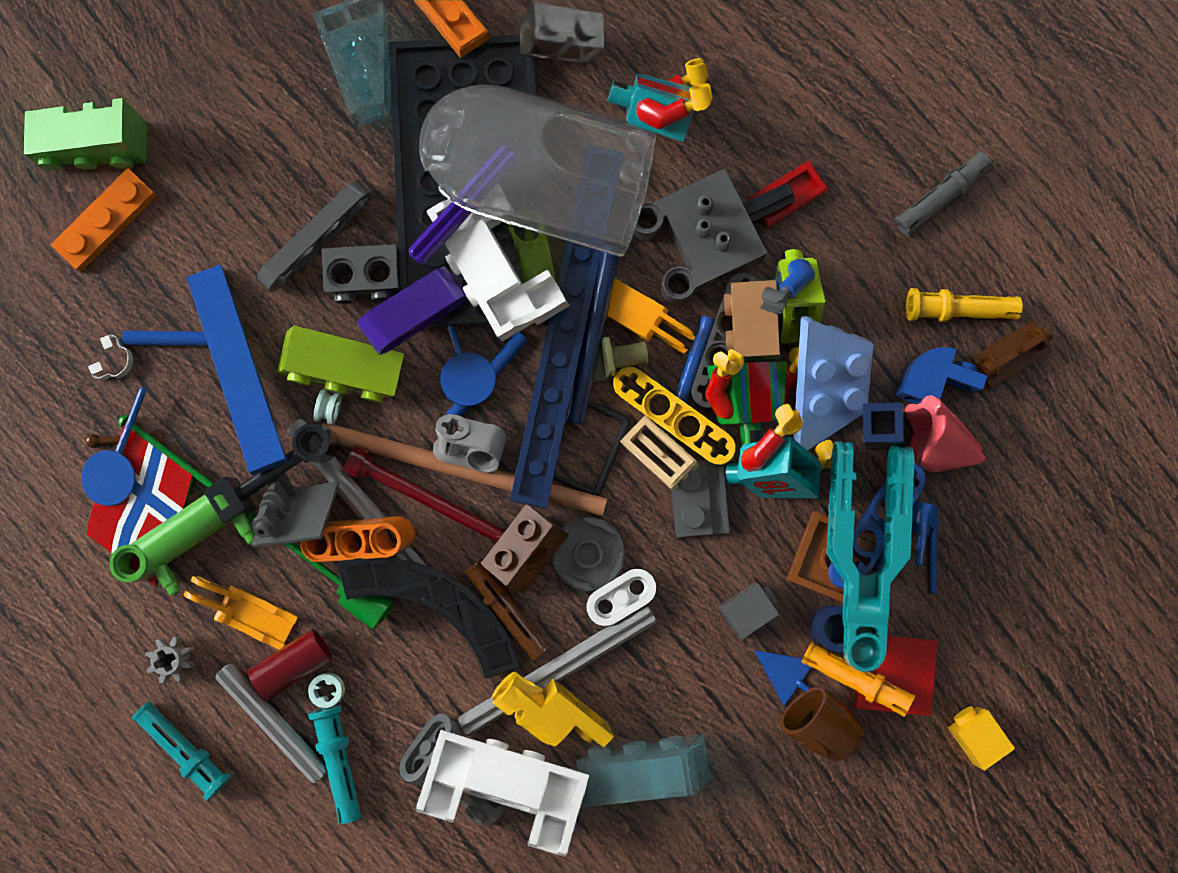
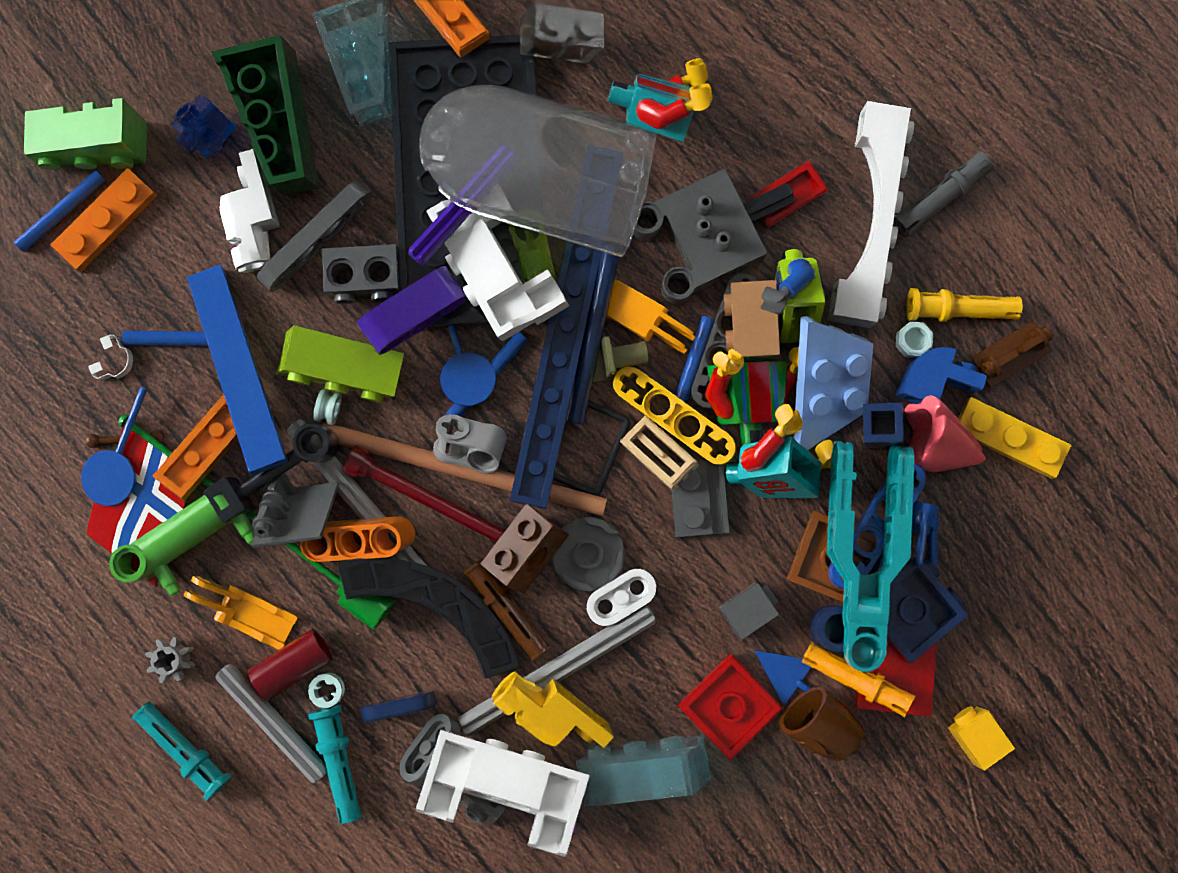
(60, 211): none -> blue piece
(198, 451): none -> orange plate
(202, 127): none -> clear blue brick
(249, 215): none -> white plate
(271, 106): none -> dark green wedge
(398, 706): none -> dark blue tile
(730, 706): none -> red tile
(882, 136): none -> white arch
(914, 339): none -> light aqua tile
(921, 609): none -> dark blue plate
(1014, 438): none -> yellow plate

